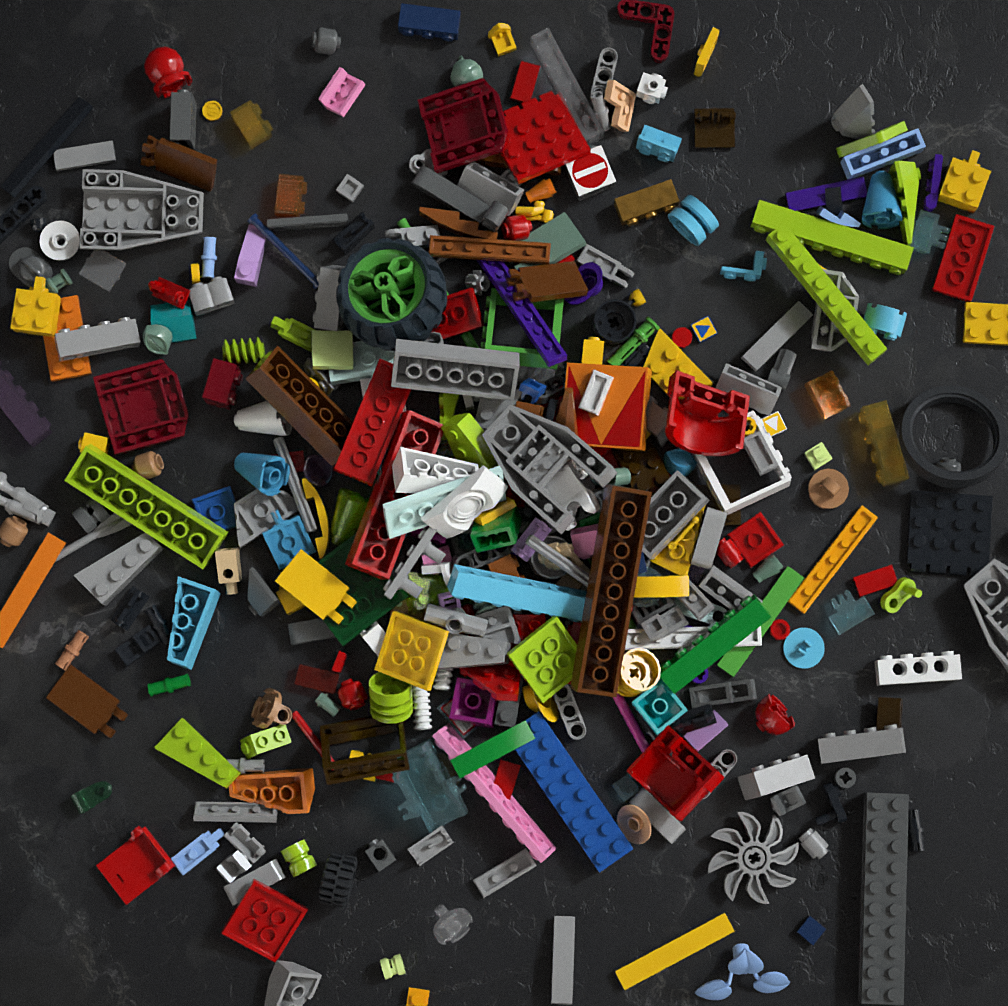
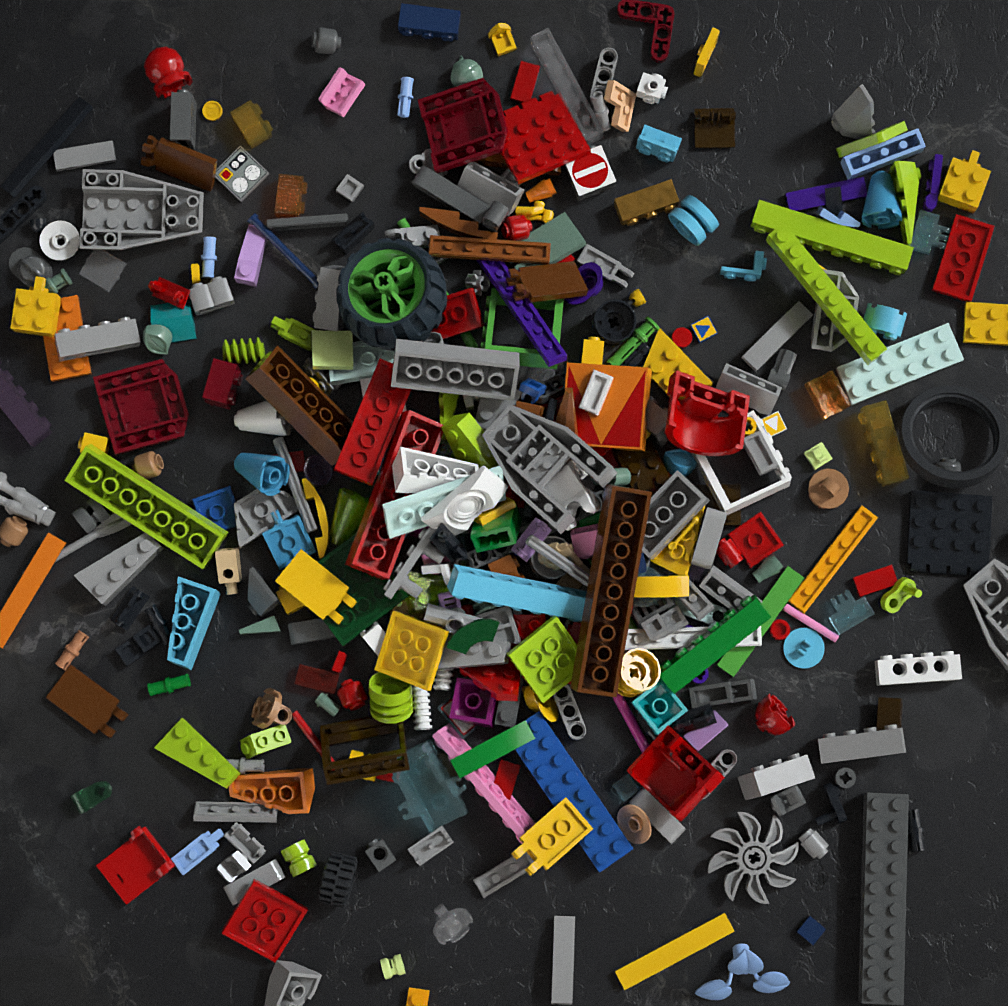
(240, 173): none -> tile
(265, 626): none -> sand green piece
(405, 97): none -> light blue axle
(448, 544): none -> black hinge
(472, 633): none -> dark green tile
(553, 836): none -> yellow tile
(810, 622): none -> bright pink bar
(900, 364): none -> light aqua plate

